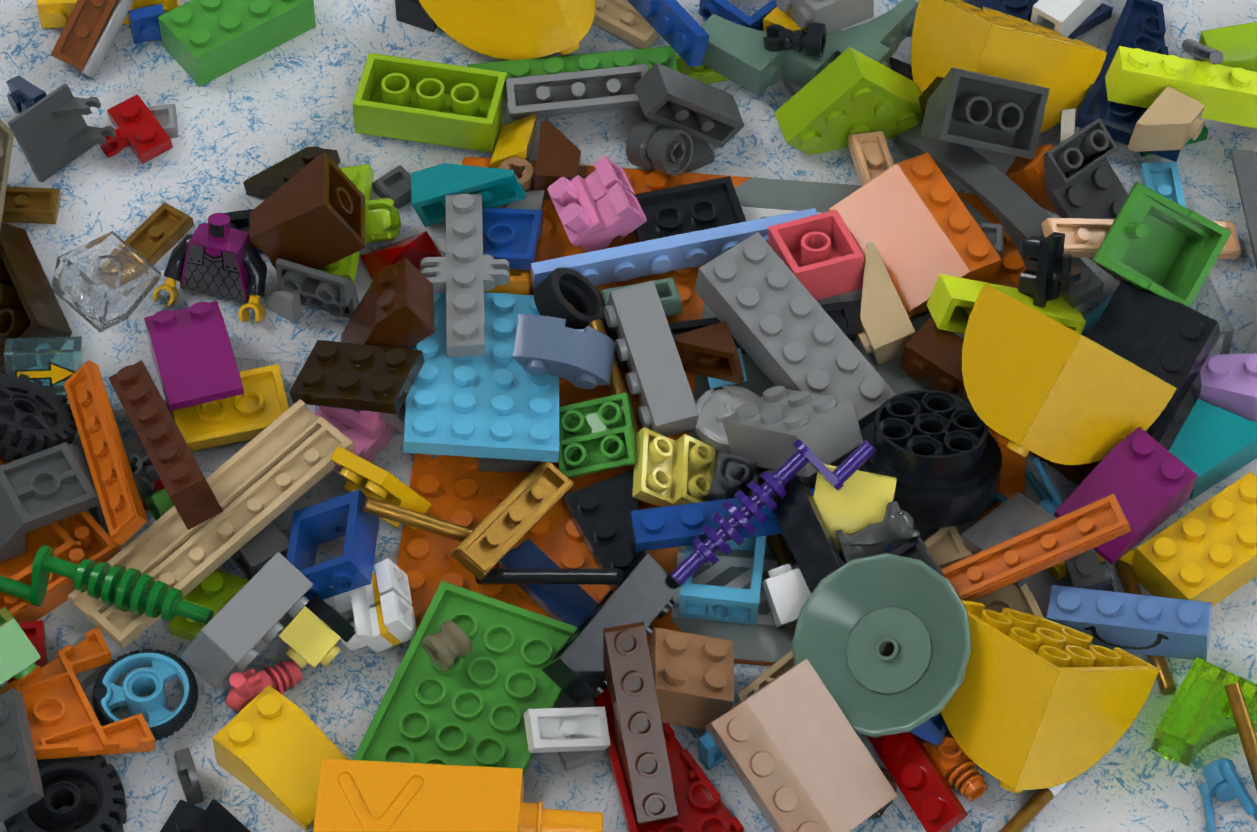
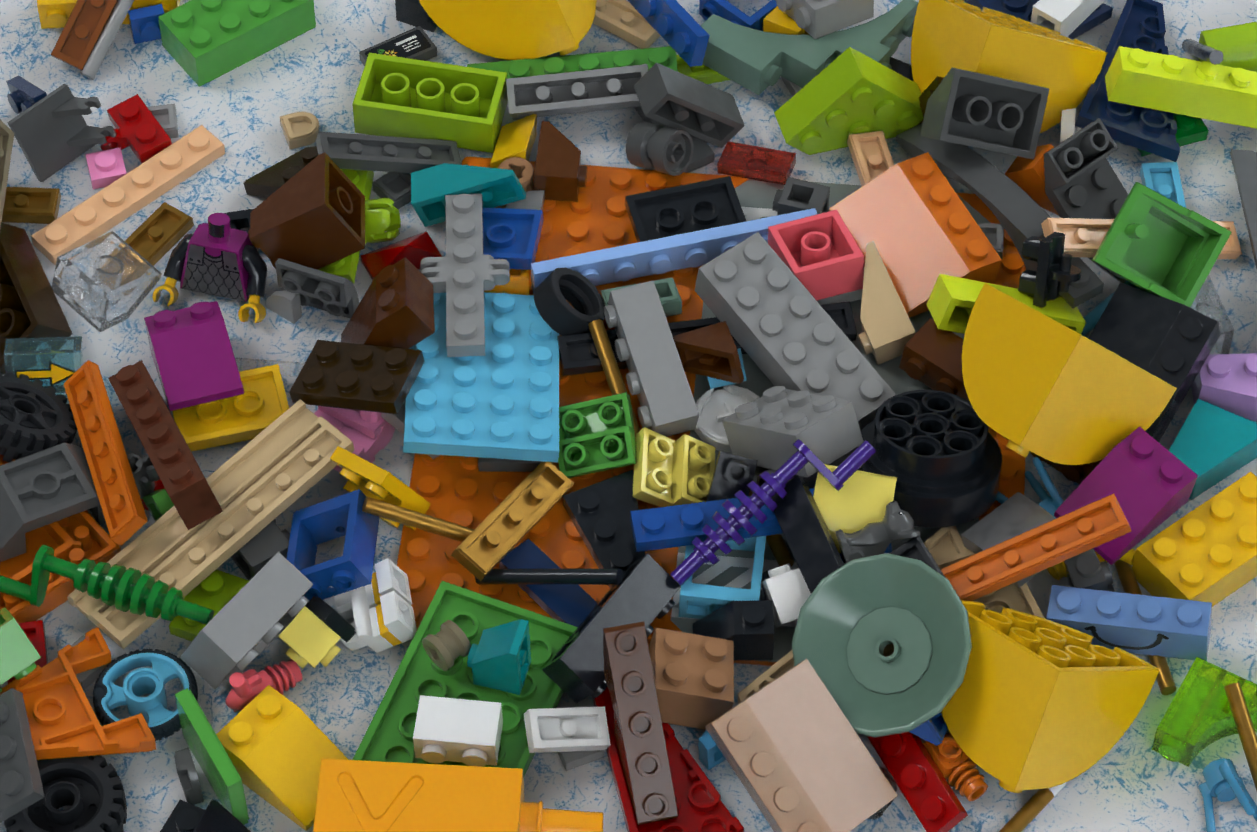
(105, 167): none -> bright pink plate
(129, 193): none -> light nougat plate
(211, 756): none -> bright green tile
(299, 129): none -> tan tile
(386, 152): none -> dark grey plate
(410, 44): none -> tile
(458, 731): none -> white brick
(502, 657): none -> teal slope
(576, 355): sand blue brick -> none
(598, 206): bright pink hips -> none
(746, 624): none -> black slope
(756, 163): none -> clear red plate
(780, 38): black piece -> none
(800, 196): none -> dark grey brick
(1168, 123): tan slope -> none

